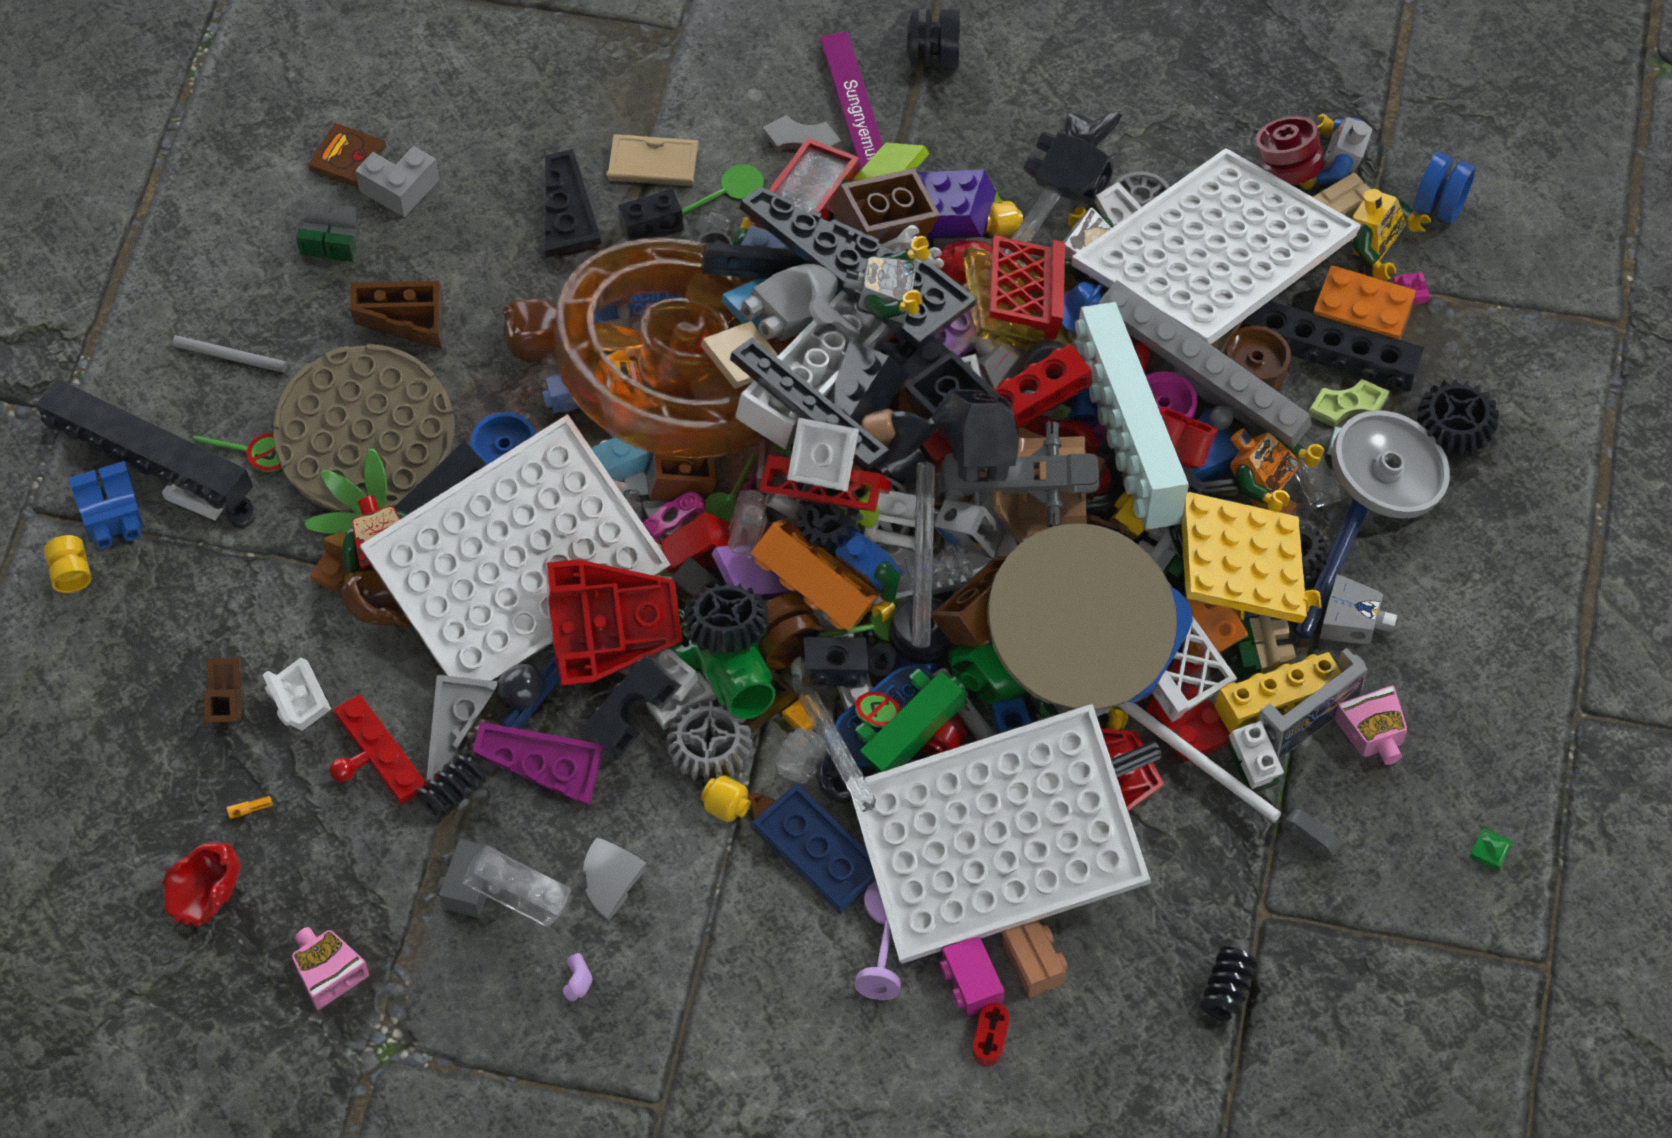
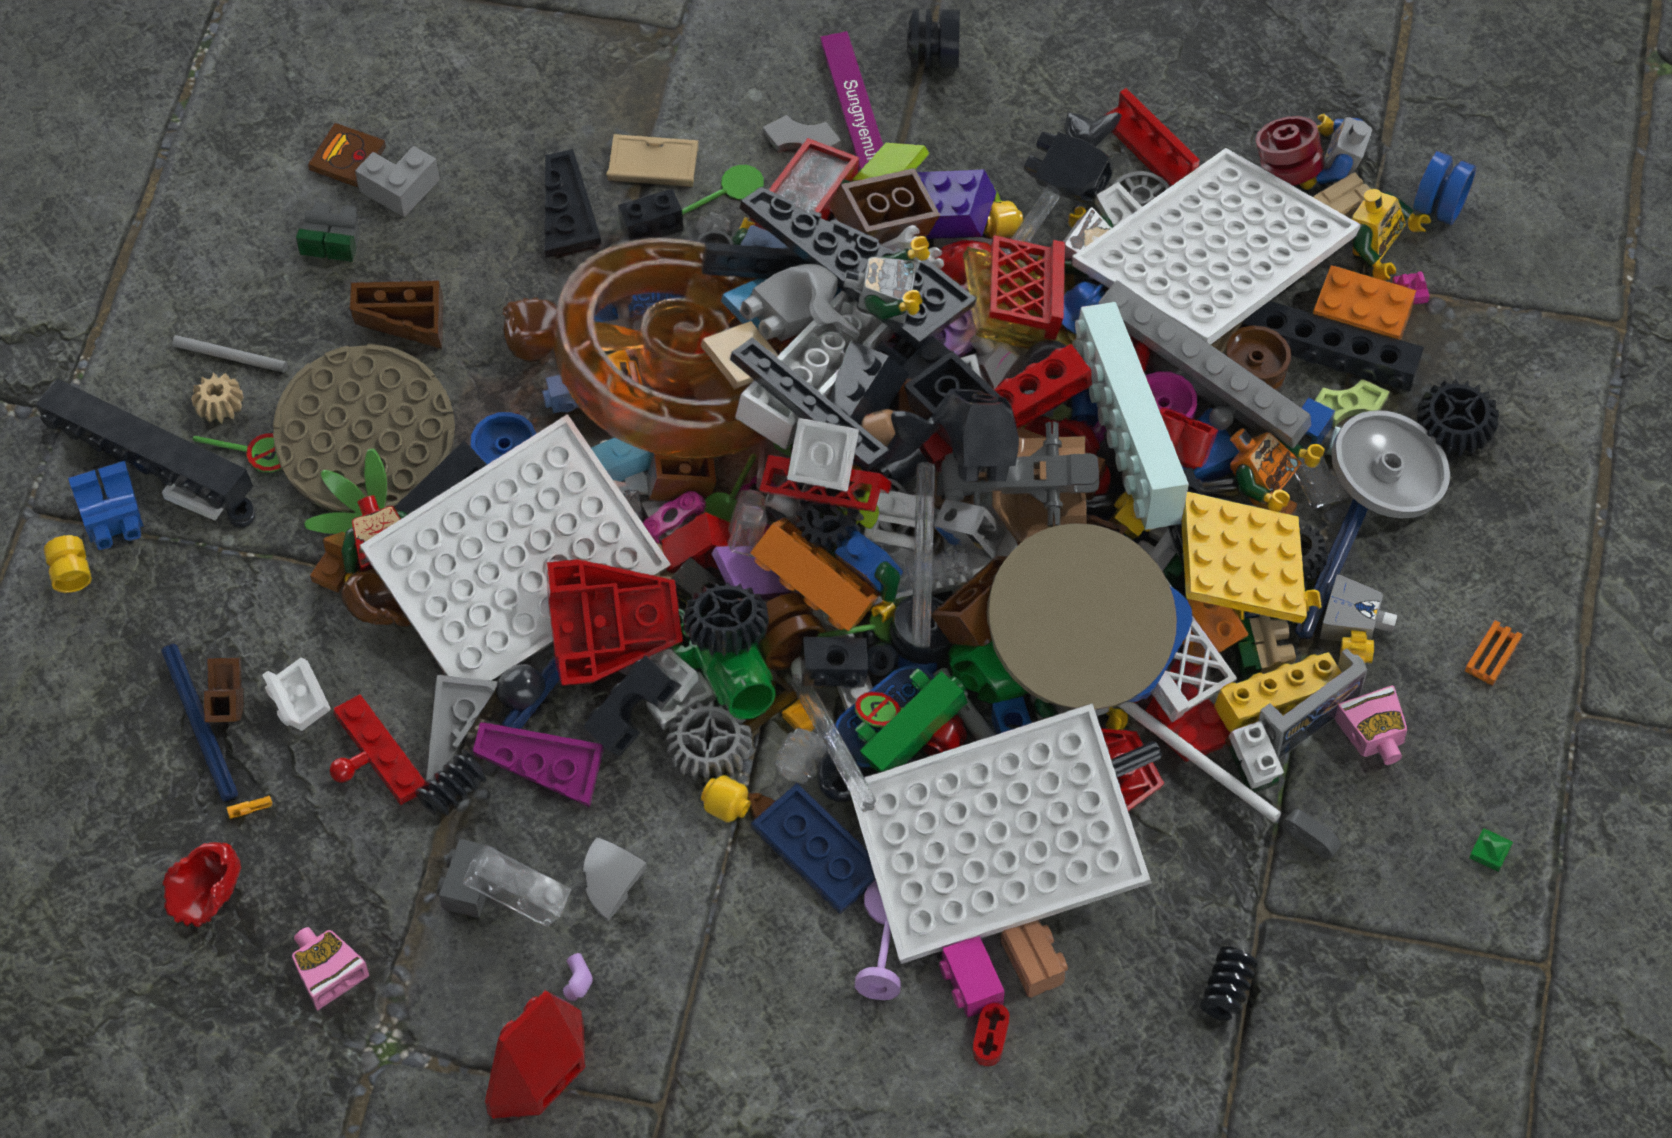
(197, 719): none -> dark blue axle
(217, 398): none -> tan gear
(536, 1058): none -> red wedge
(1152, 140): none -> red fence
(1321, 420): none -> blue panel
(1359, 645): none -> yellow gear
(1505, 633): none -> orange tile

